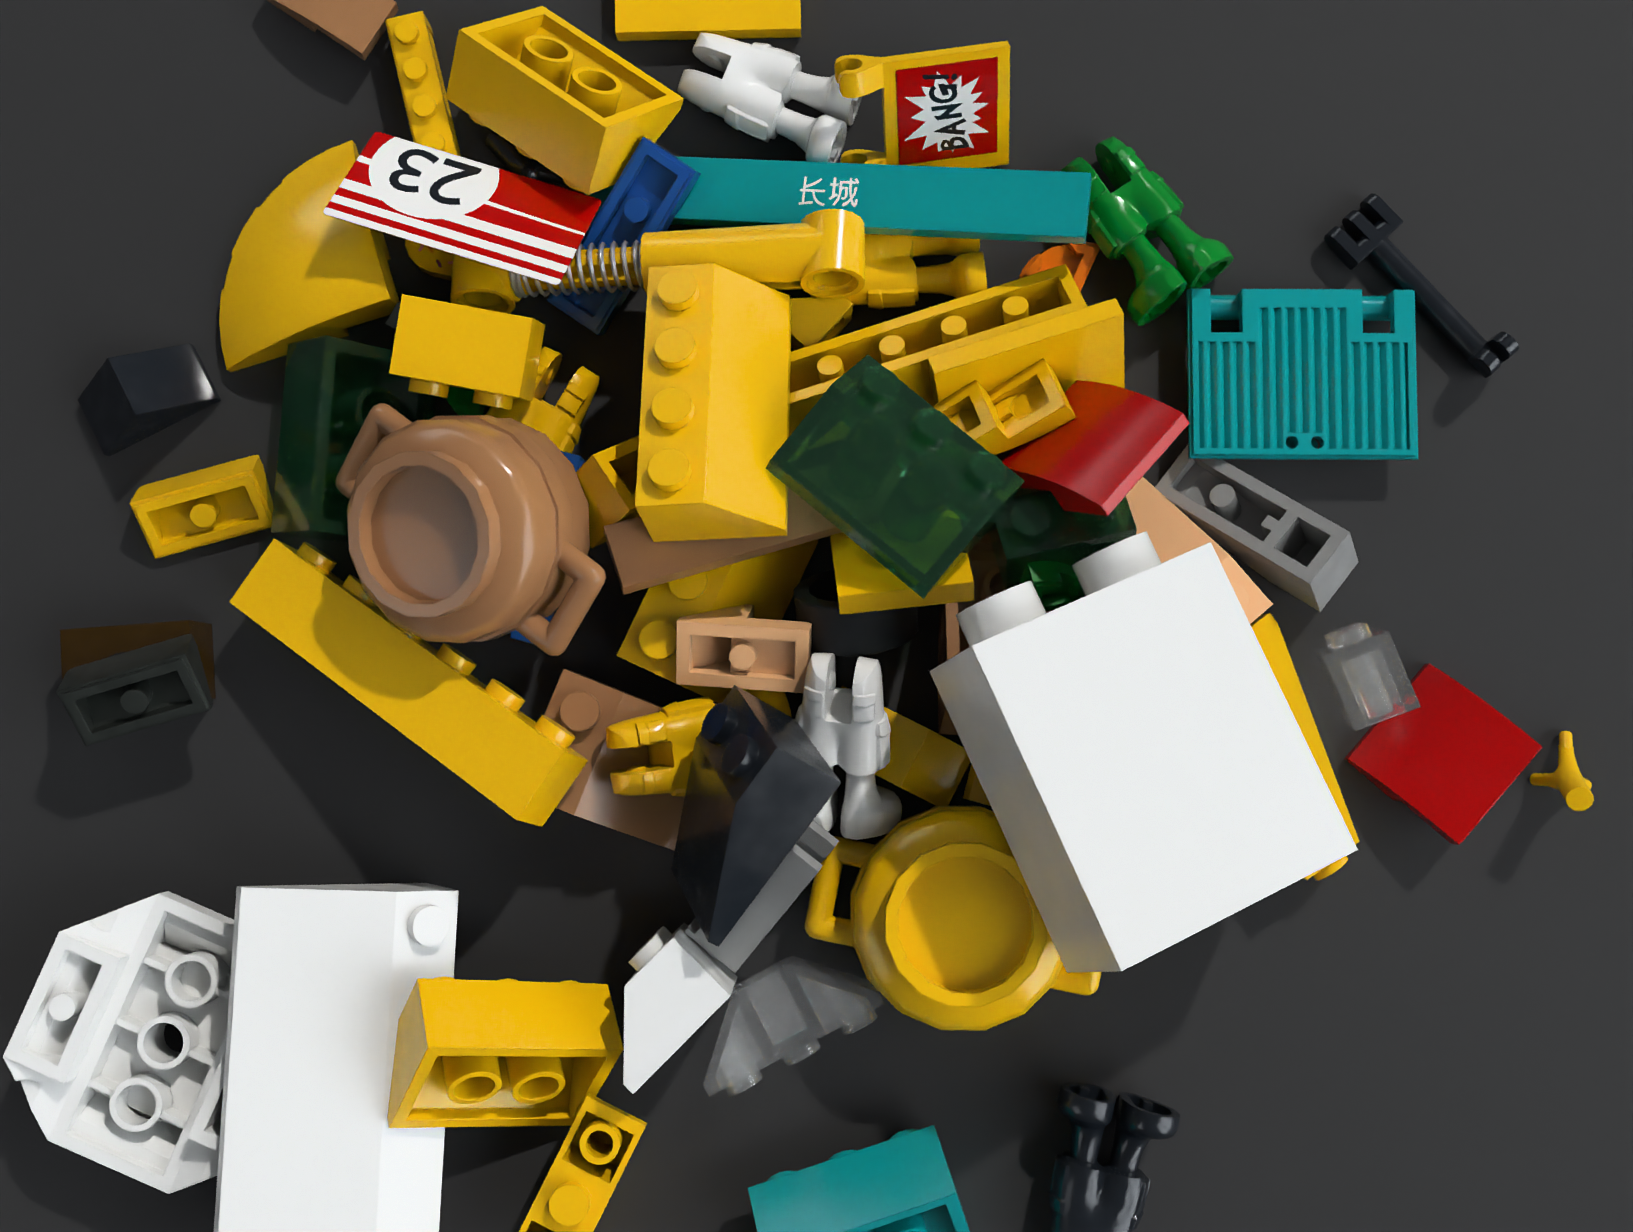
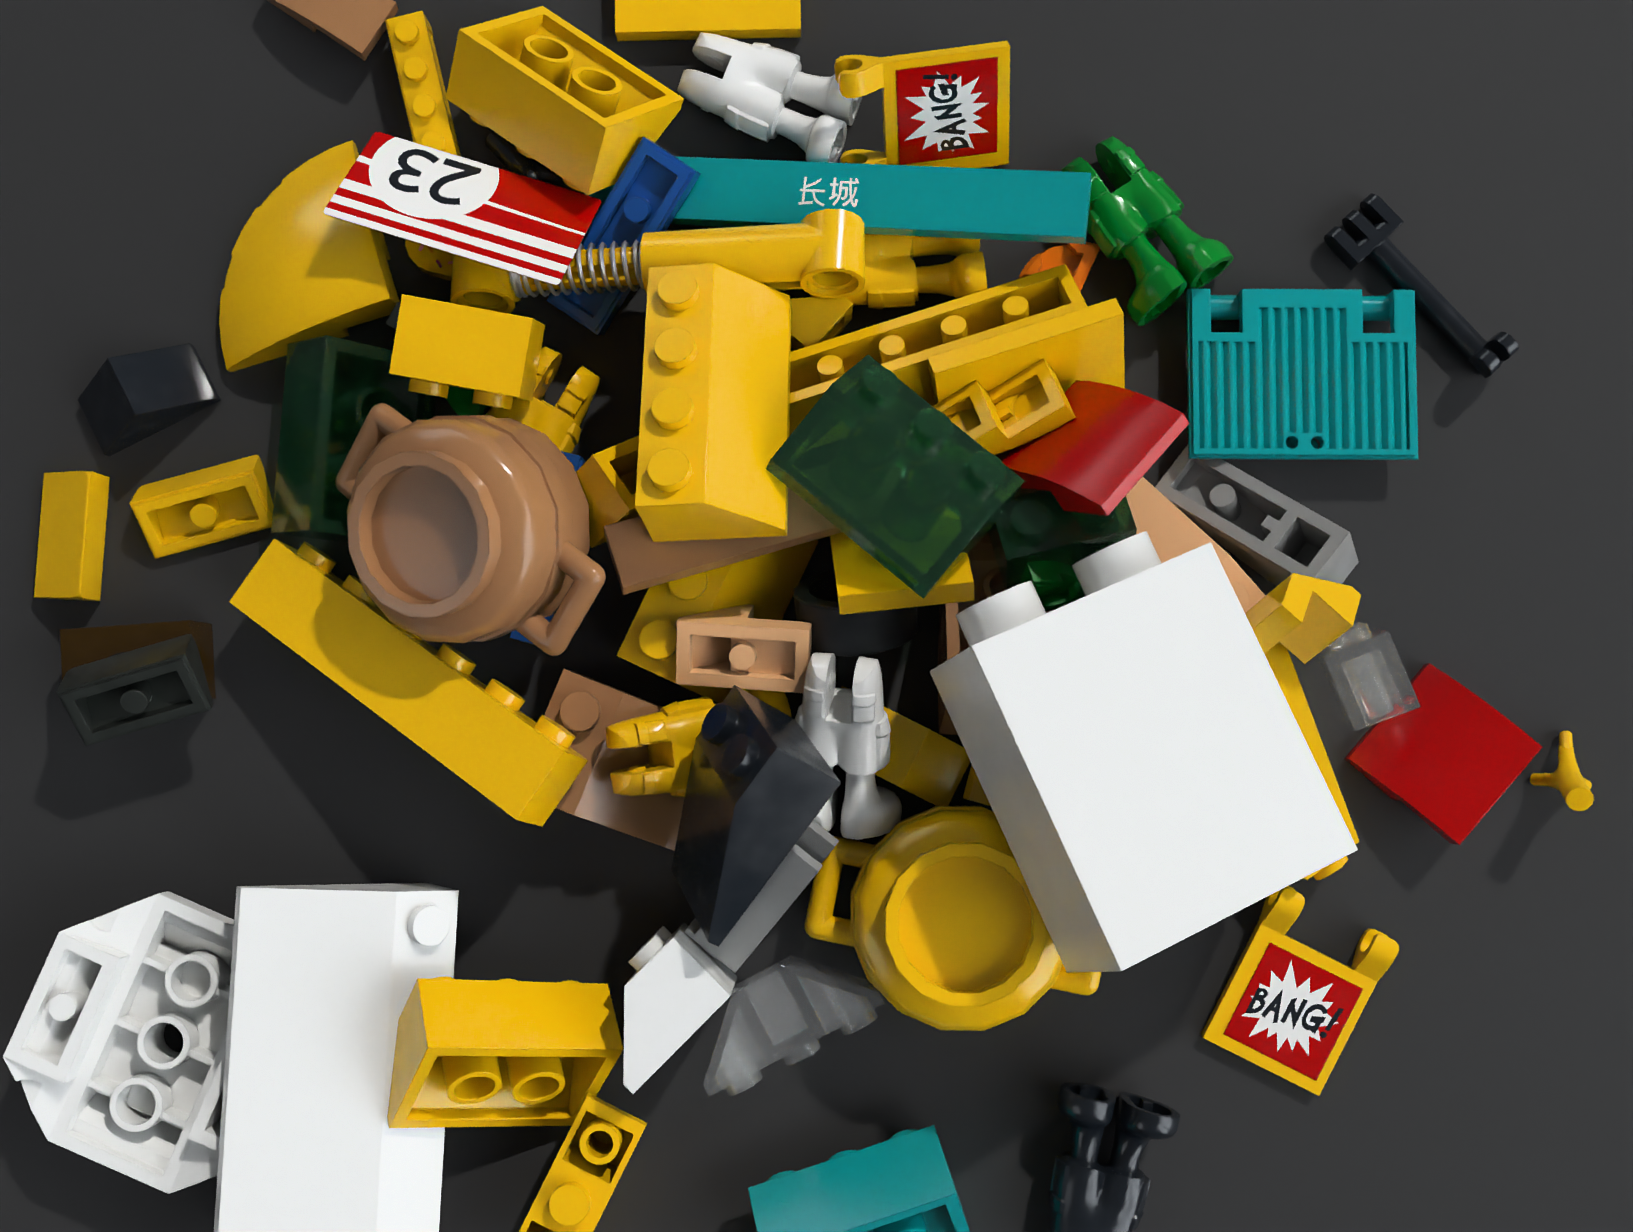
(72, 536): none -> yellow slope
(1292, 1003): none -> flag
(1304, 615): none -> yellow slope

